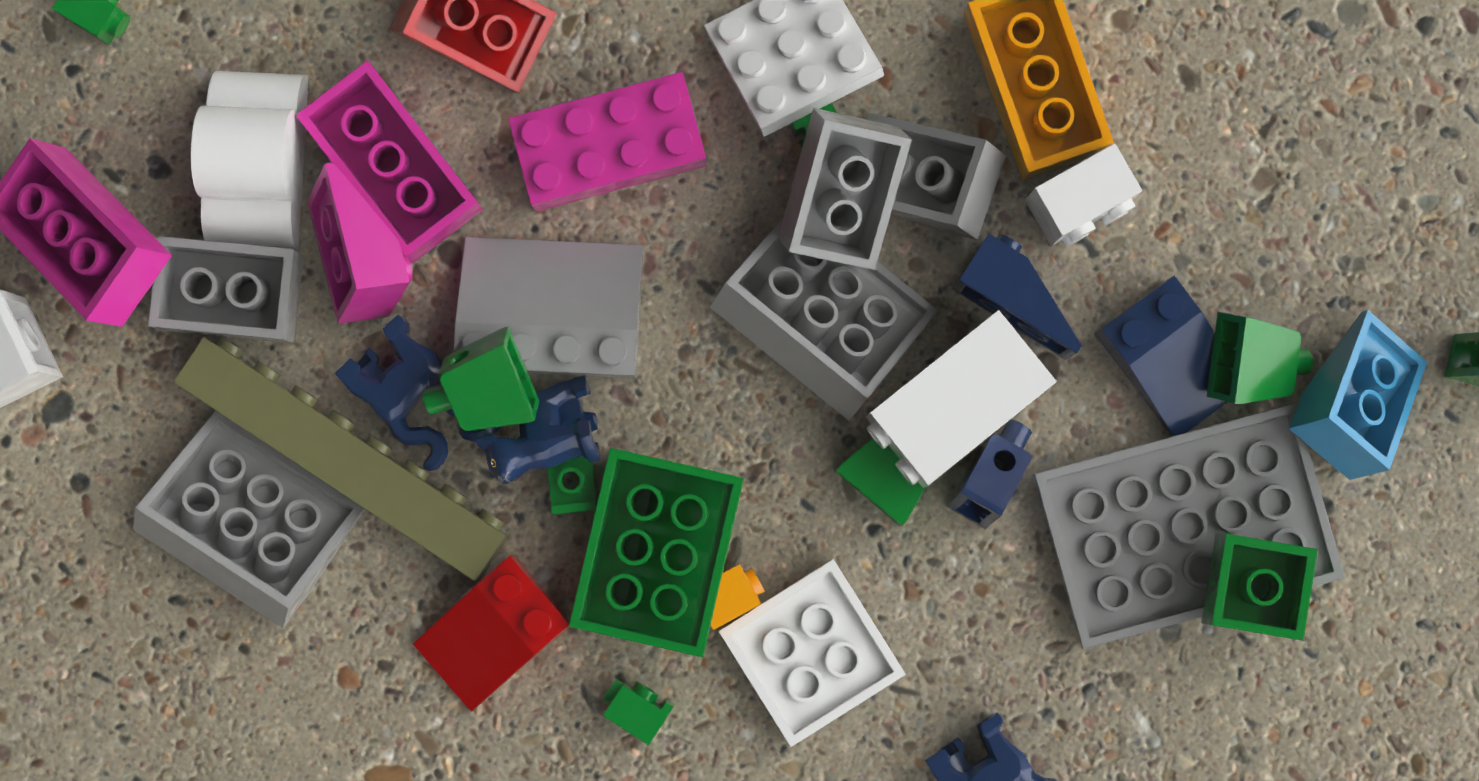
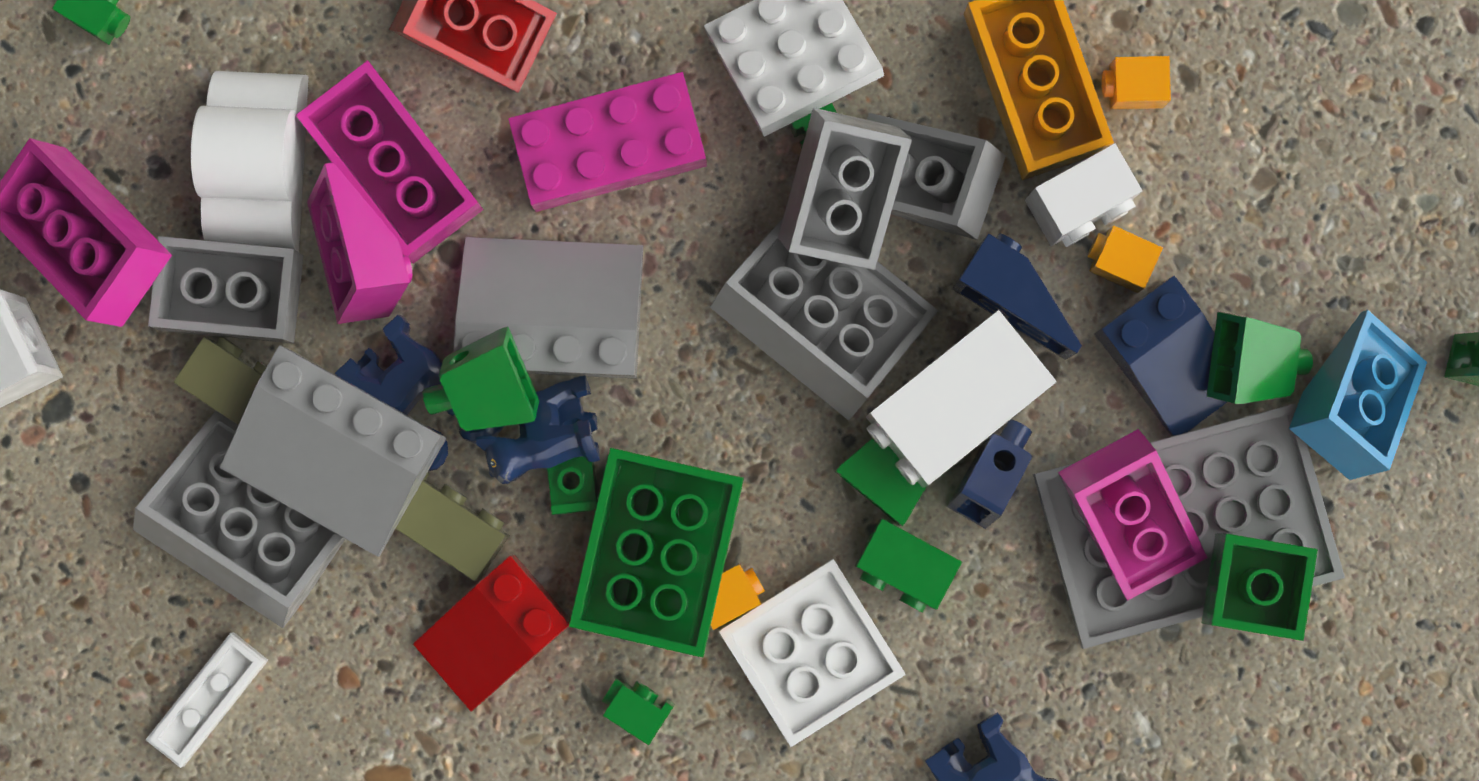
(206, 699): none -> white tile
(331, 450): none -> light grey slope
(907, 565): none -> green brick
(1124, 258): none -> light orange brick
(1133, 514): none -> dark pink slope
(1137, 82): none -> light orange brick

